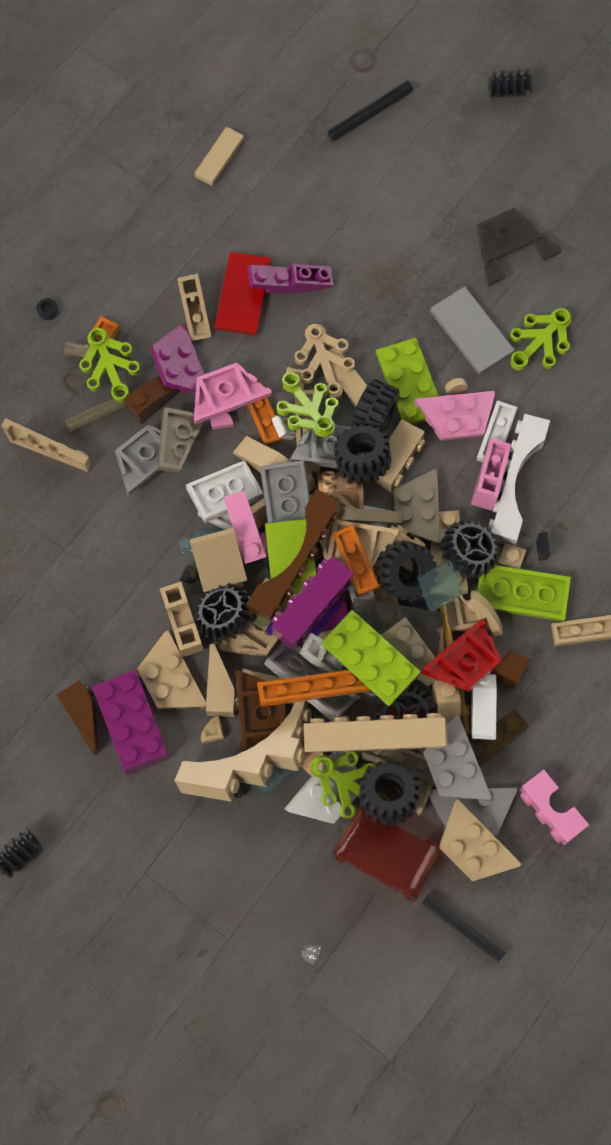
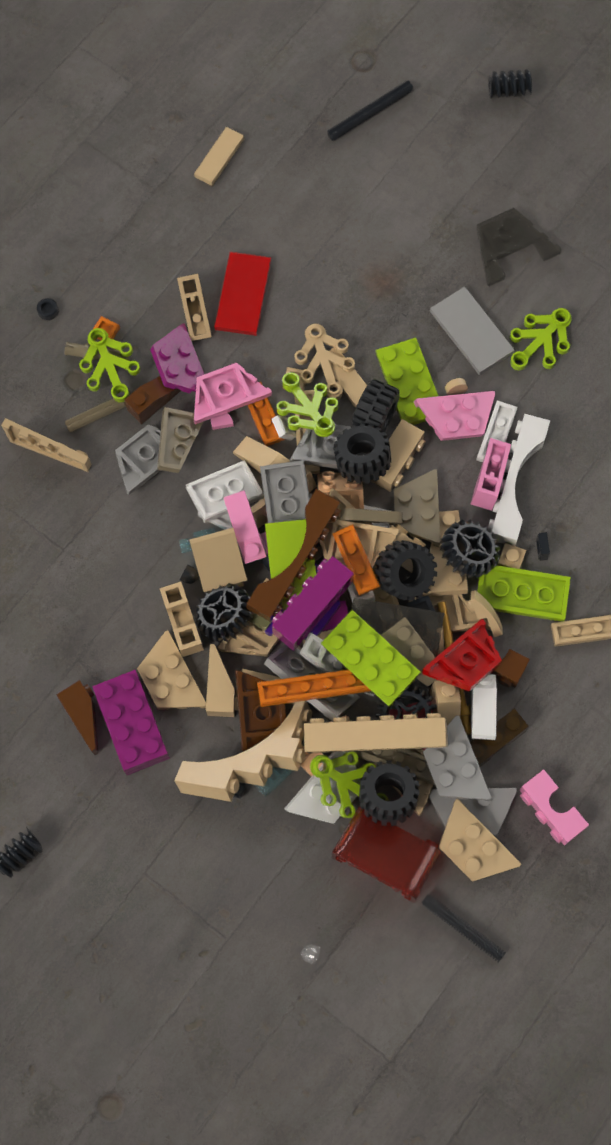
(212, 731): tan tile -> none
(294, 279): magenta slope -> none
(440, 586): clear light blue piece -> none

